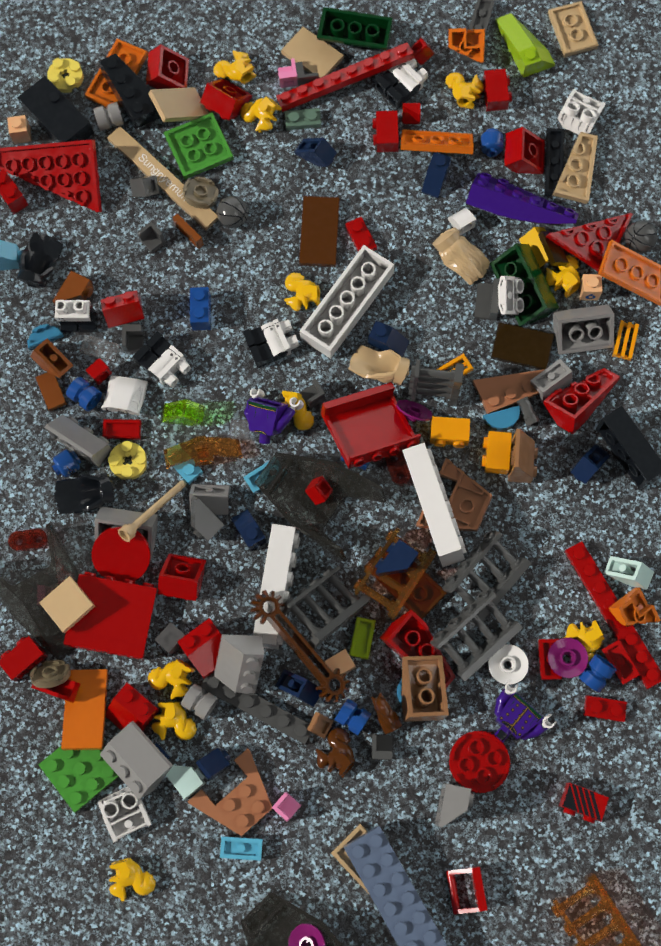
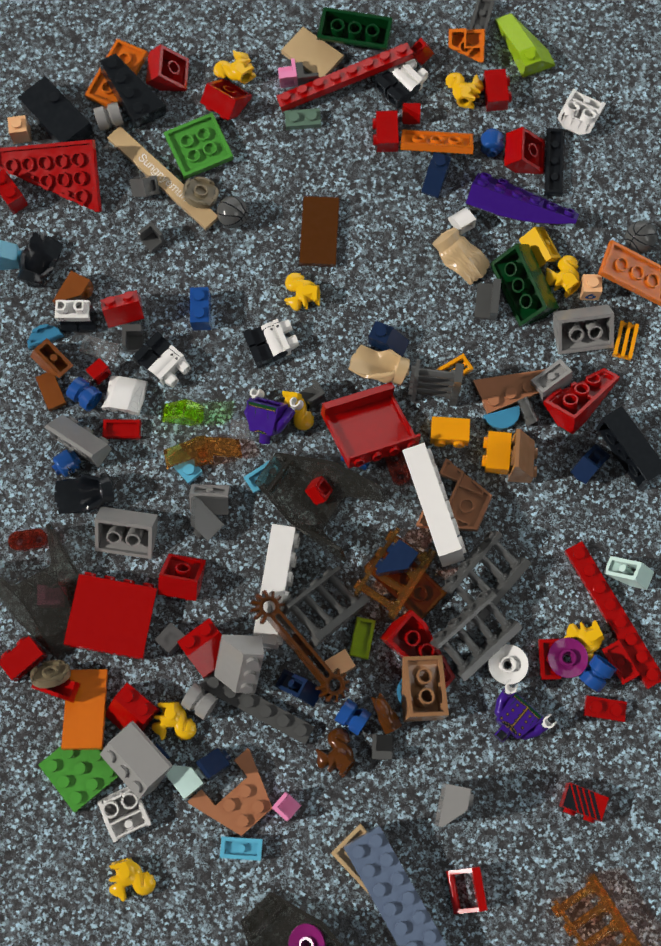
(62, 66): light yellow plate -> none
(67, 604): tan tile -> none
(120, 558): red tile -> none
(128, 531): tan piece -> none
(138, 459): light yellow plate -> none
(173, 673): yellow animal -> none
(178, 104): tan tile -> none
(187, 231): dark orange tile -> none
(249, 530): dark blue slope -> none
(261, 109): yellow animal -> none
(316, 151): dark blue slope -> none
(320, 725): medium nougat tile -> none
(347, 301): white brick -> none
(360, 234): red plate -> none
(414, 411): magenta dish -> none
(479, 761): red tile -> none
(508, 292): white slope -> none
(522, 346): dark brown tile -> none
(554, 252): dark brown tile -> none
(572, 29): tan tile -> none
(578, 171): tan wing -> none
(591, 239): red tile -> none
(634, 609): orange slope -> none

